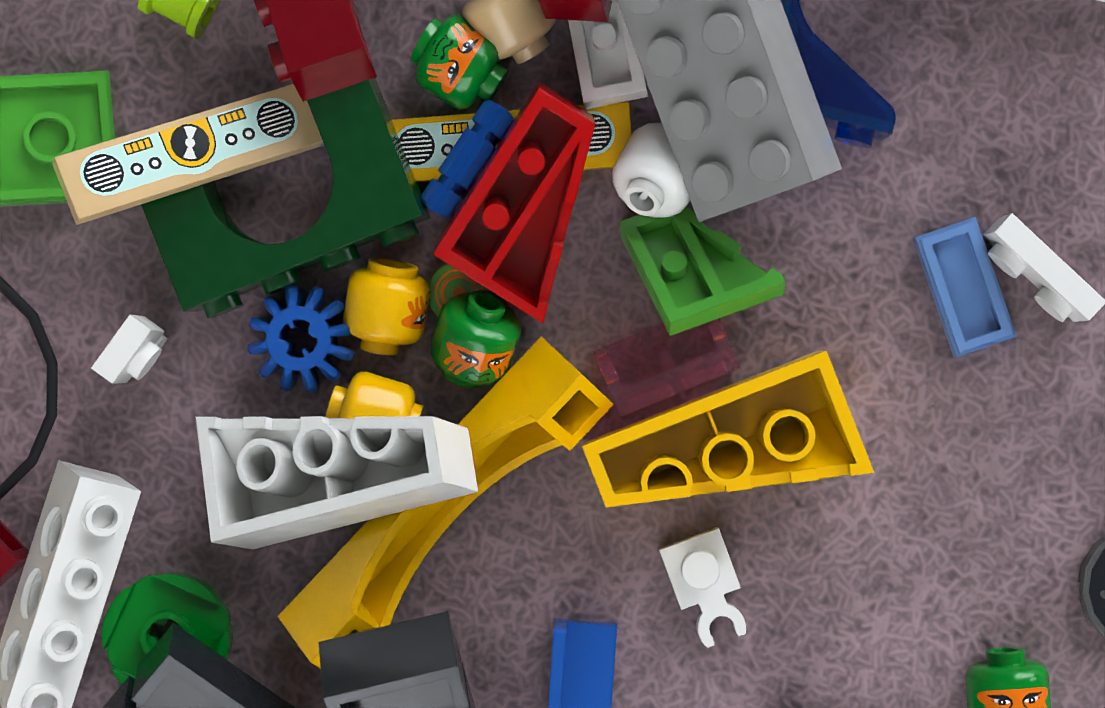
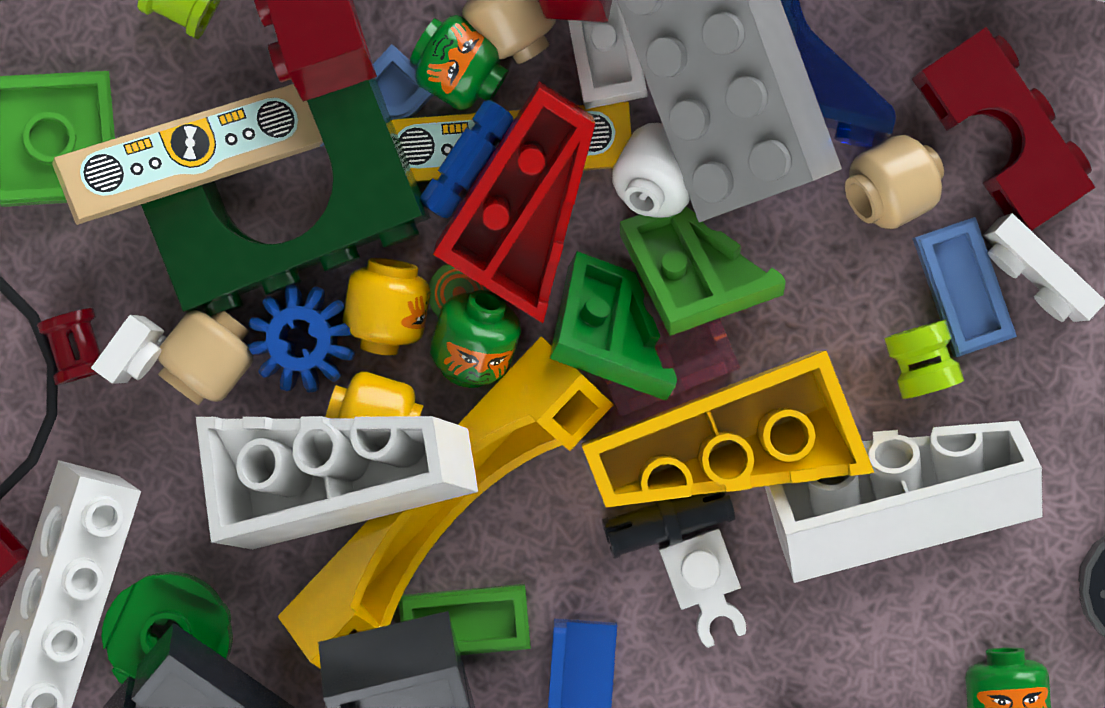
(58, 333): none -> dark red bush
(205, 356): none -> tan head
(398, 84): none -> medium blue tile
(481, 617): none -> bright green tile
(608, 329): none -> green wing
(666, 521): none -> black pin
(894, 182): none -> tan head
(917, 498): none -> white wedge
(920, 345): none -> lime wheel
(983, 80): none -> dark red arch

